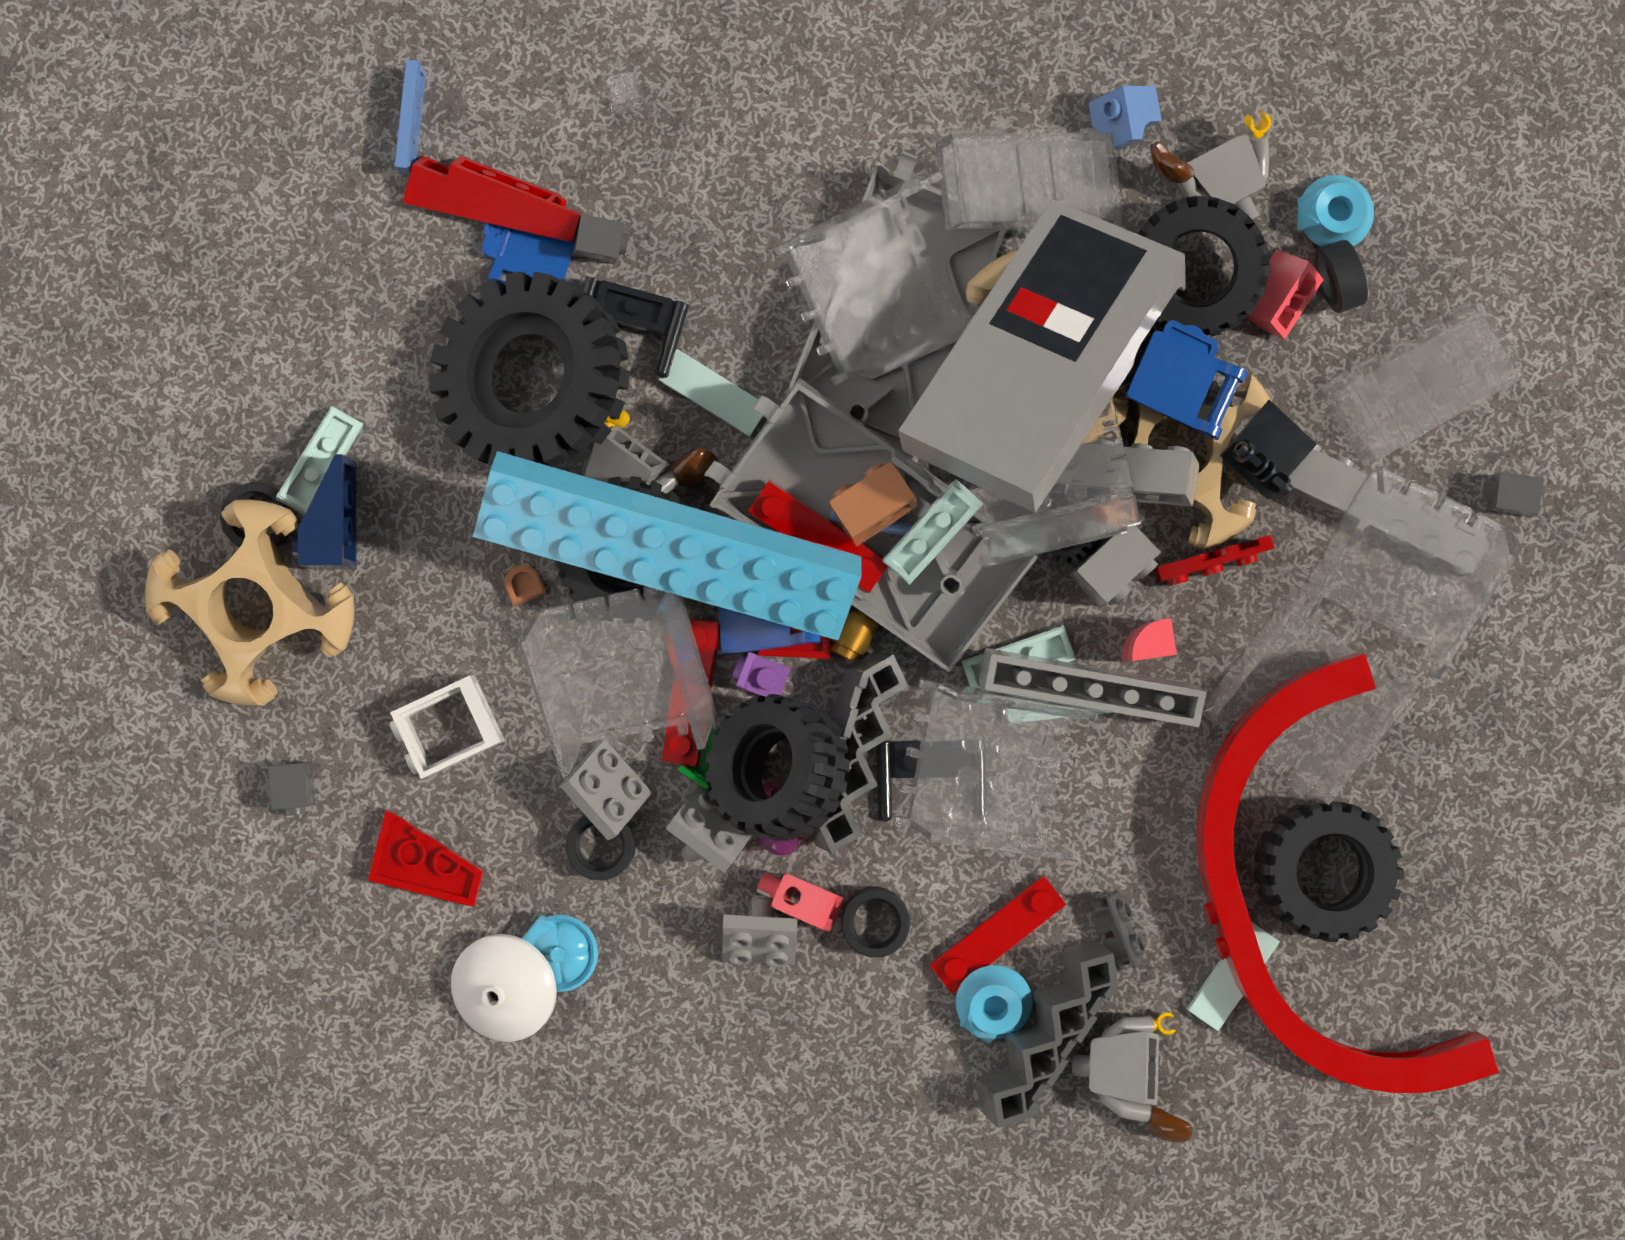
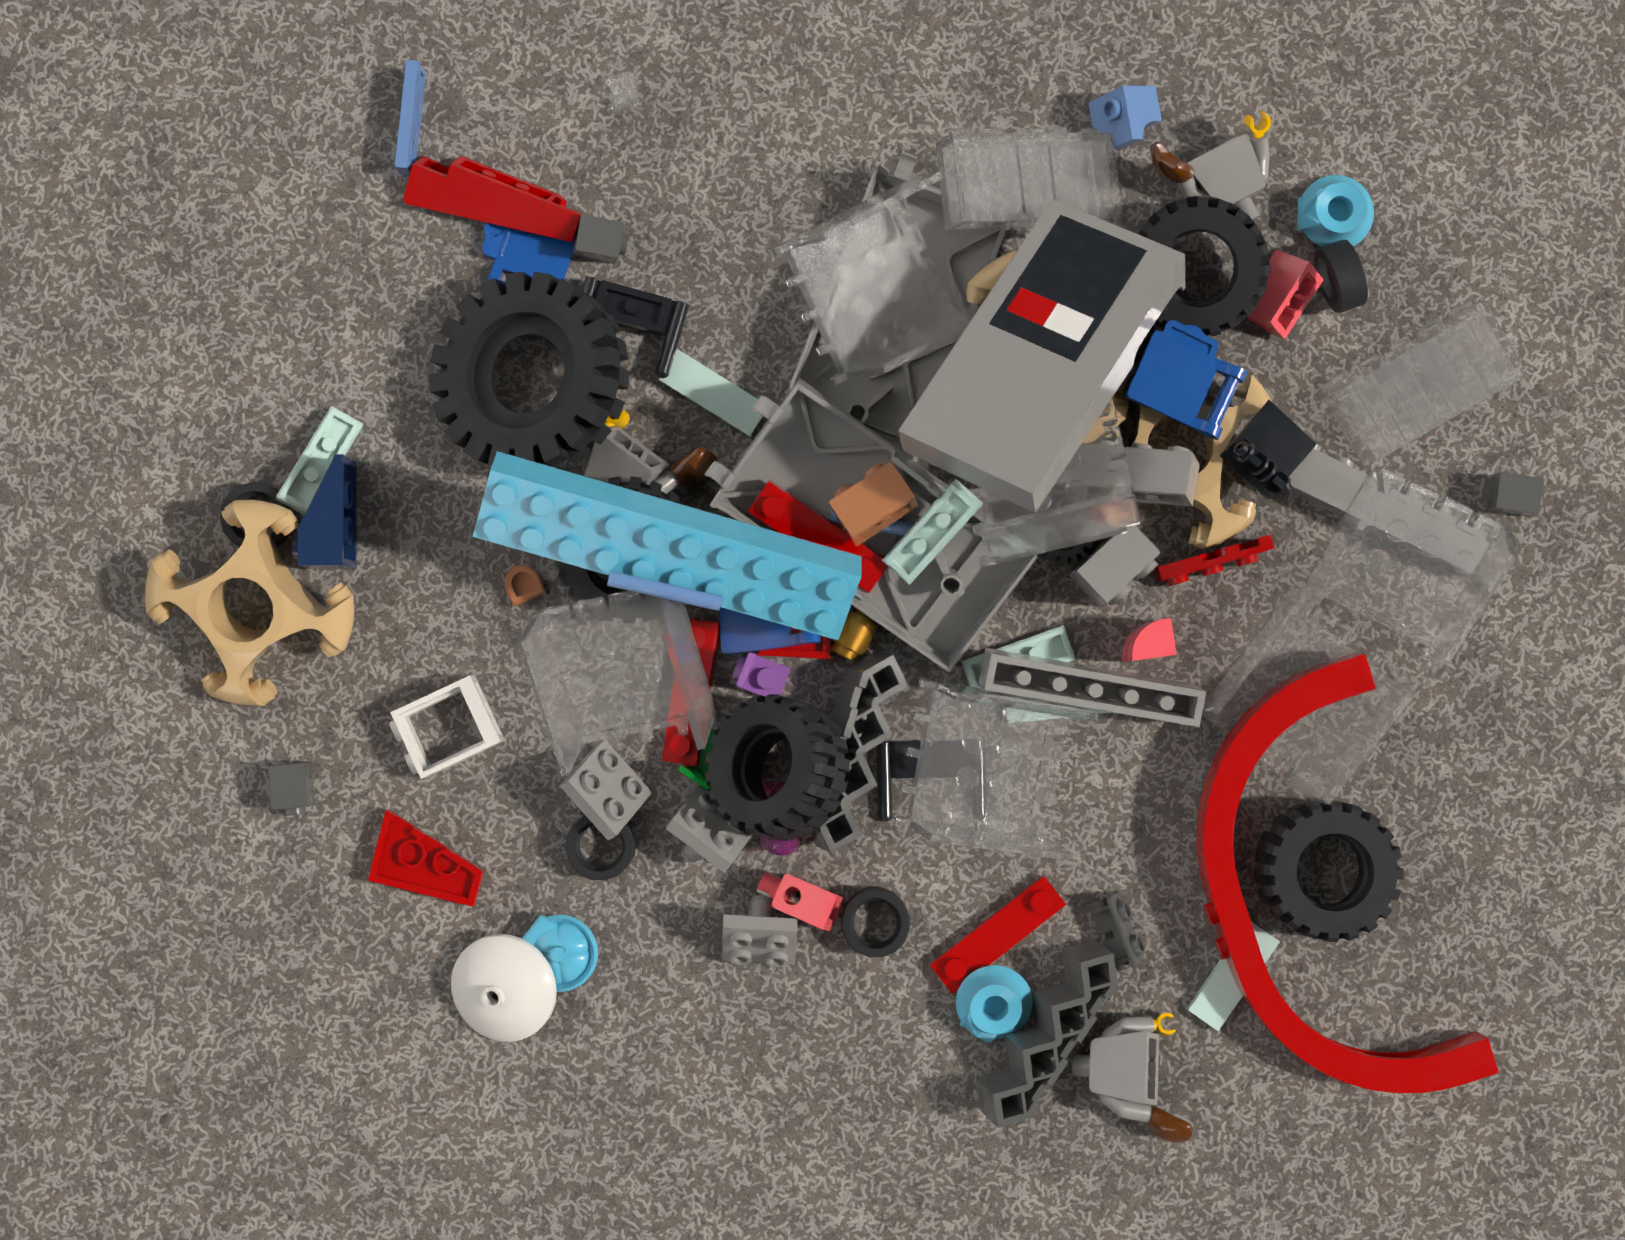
(664, 590): none -> medium blue bar

